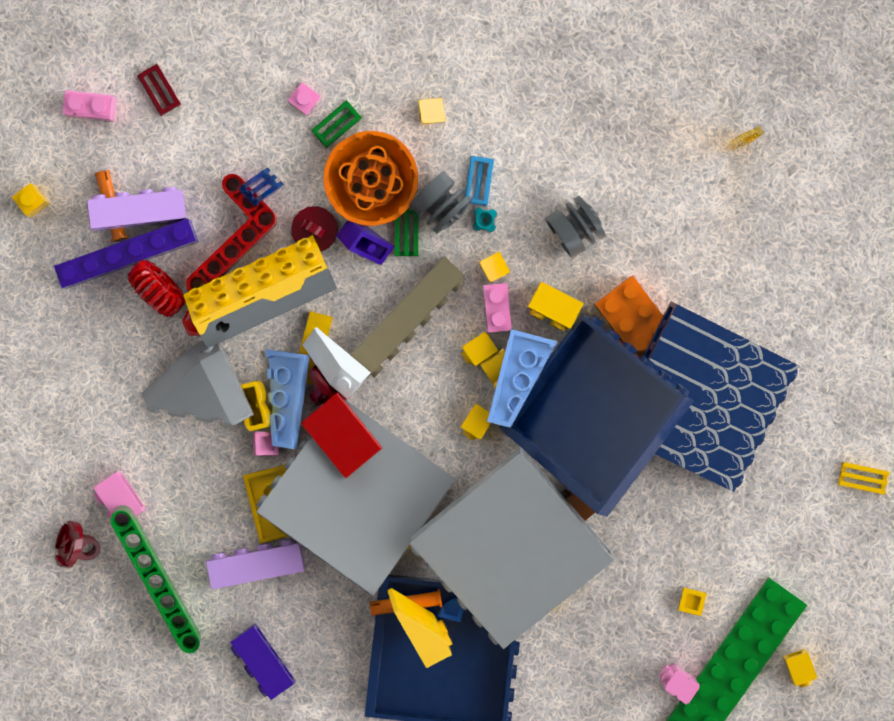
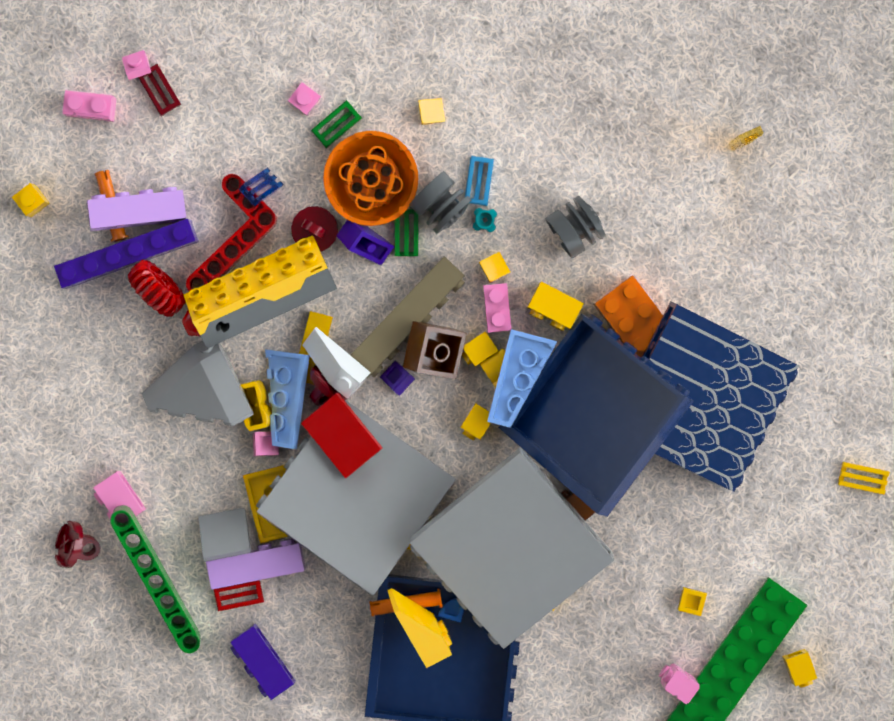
(136, 65): none -> bright pink plate
(224, 534): none -> light grey tile
(258, 591): none -> red tile
(397, 378): none -> dark purple slope
(434, 350): none -> reddish brown brick

